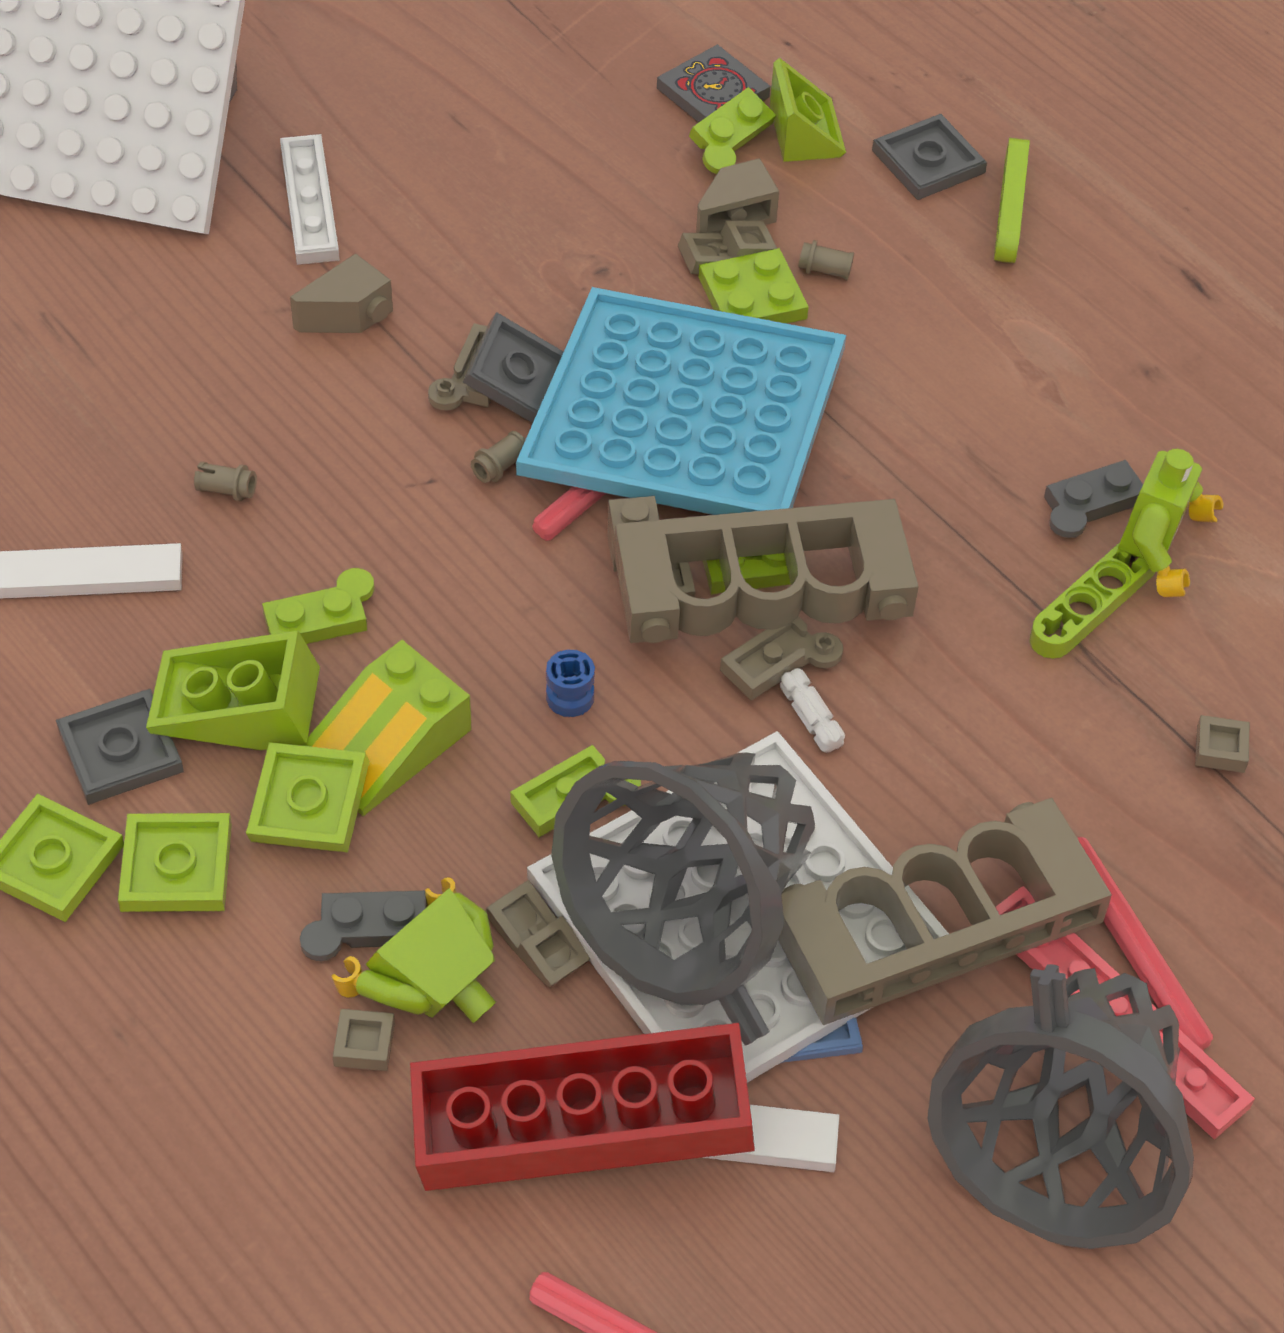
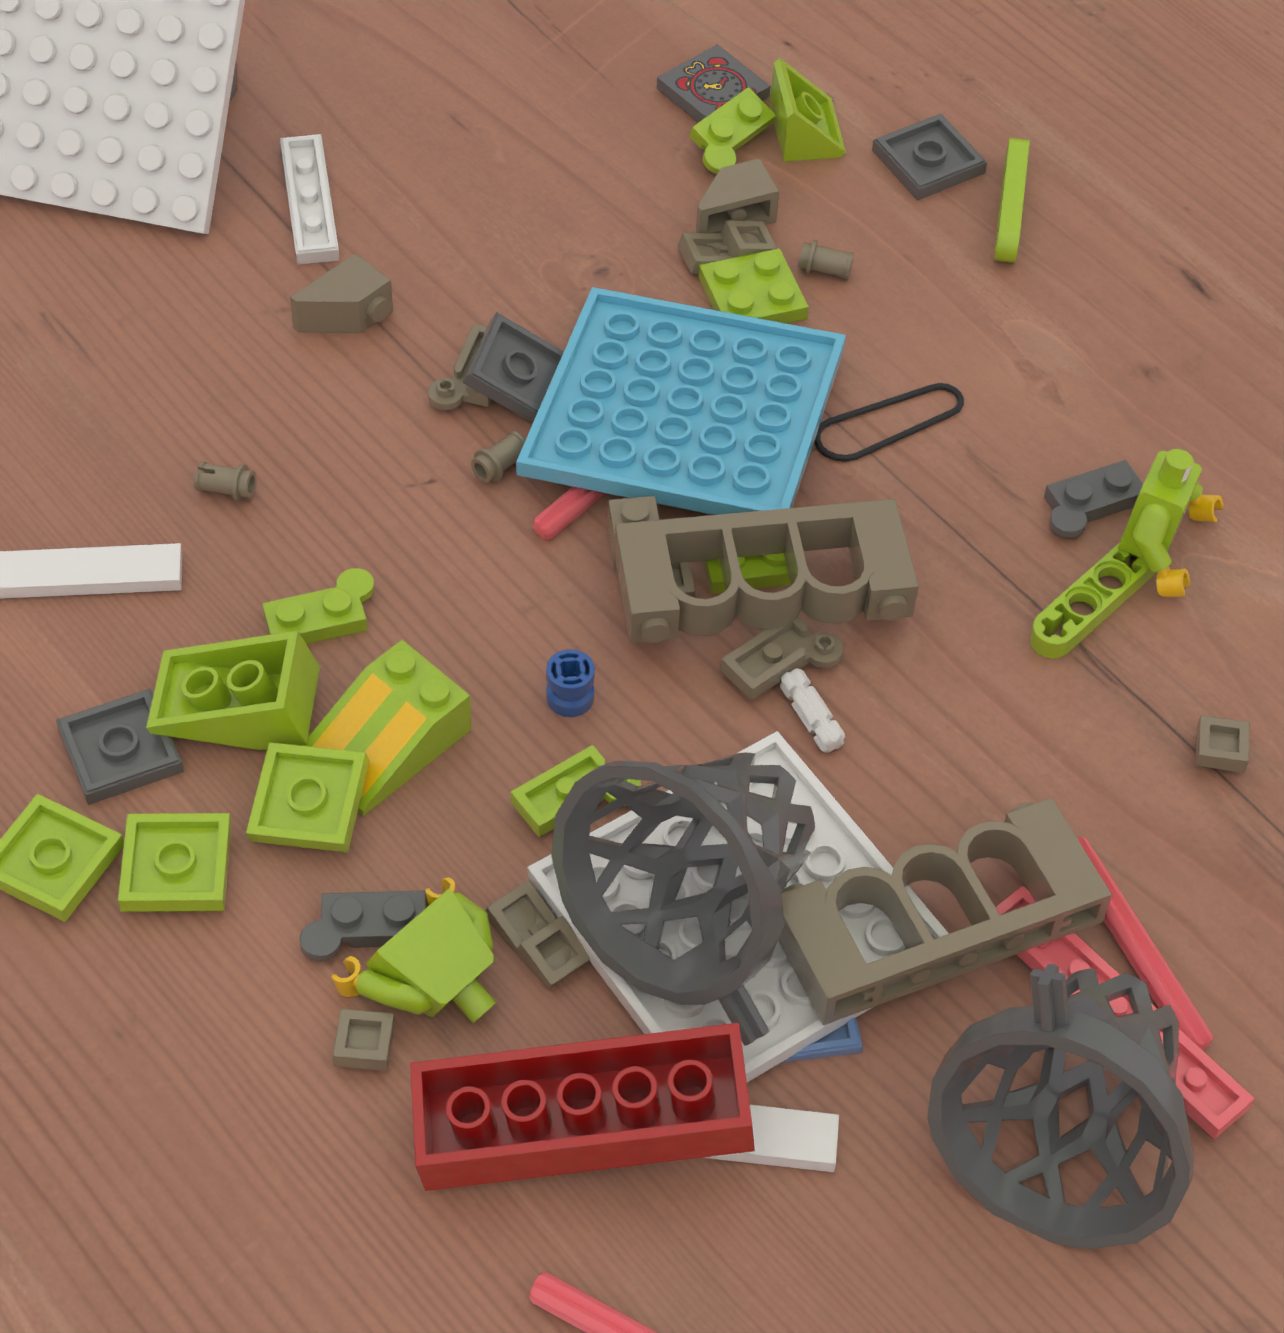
(840, 457): none -> black piece

